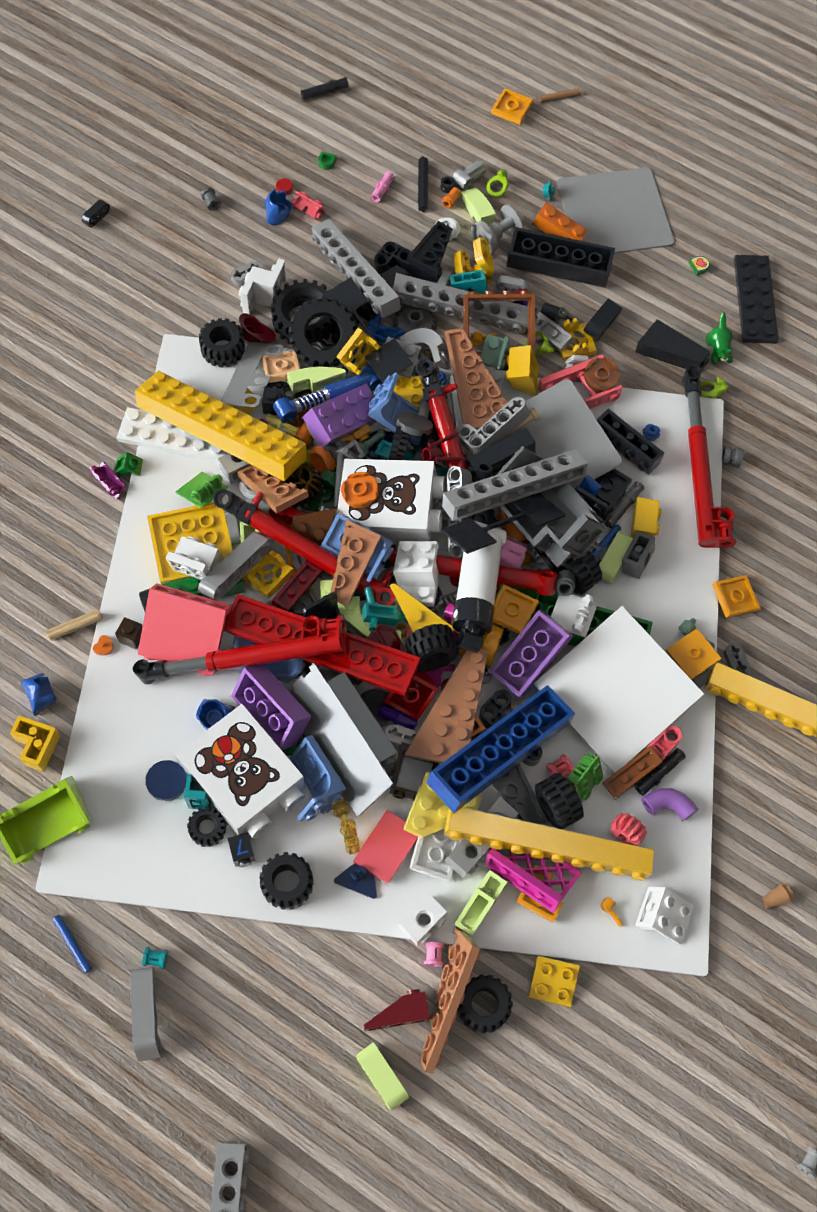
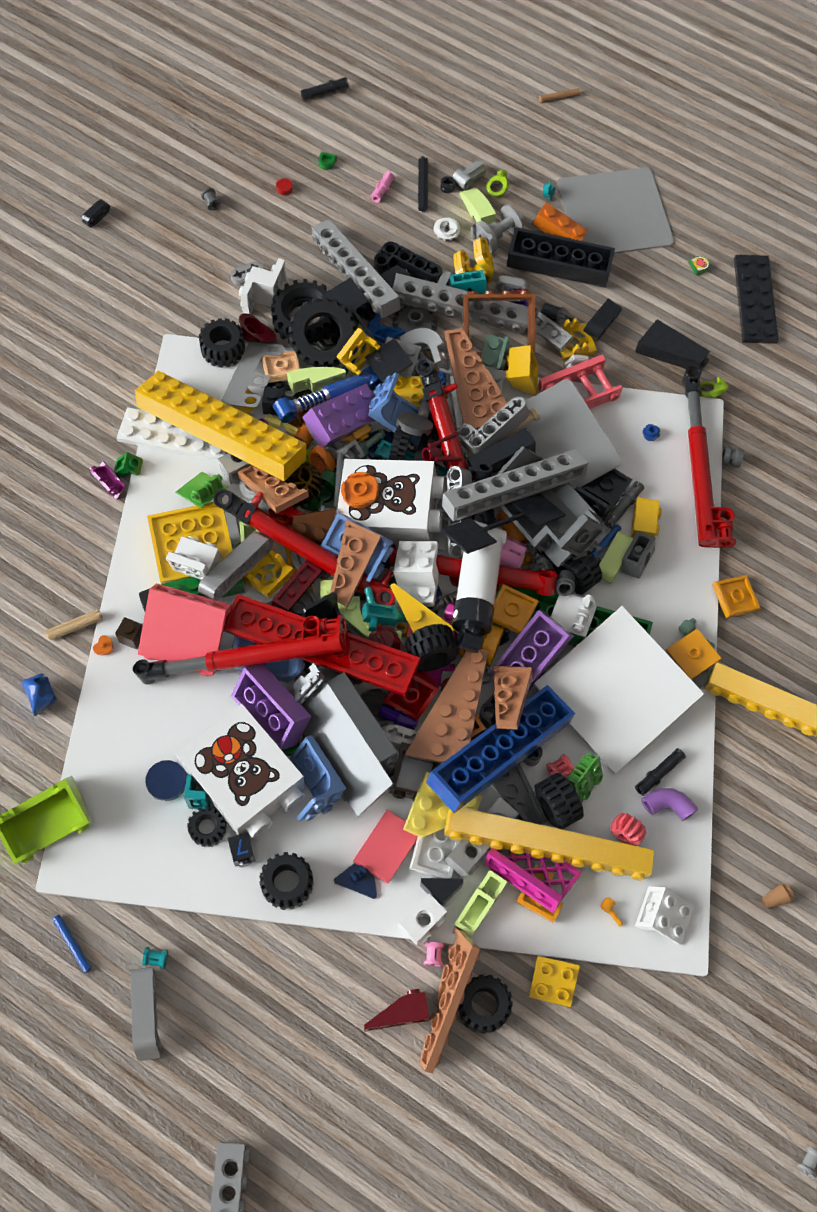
(39, 742): yellow brick -> none
(212, 711): blue hair -> none
(277, 207): blue hair -> none
(309, 688): none -> dark grey axle
(314, 207): coral hinge -> none
(348, 827): clear yellow bar -> none
(382, 1076): yellowish green beam -> none
(431, 249): black wing -> none
(441, 888): none -> black slope
(449, 200): orange pin -> none
(477, 339): light orange hand -> none
(510, 694): none -> nougat wing
(512, 106): light orange plate -> none
(546, 347): lime piece -> none
(590, 485): blue tile -> none
(601, 374): dark orange tile -> none
(630, 442): black brick -> none
(632, 772): dark orange plate -> none
(663, 745): coral piece -> none
(720, 340): green animal -> none
(740, 658): dark grey beam -> none

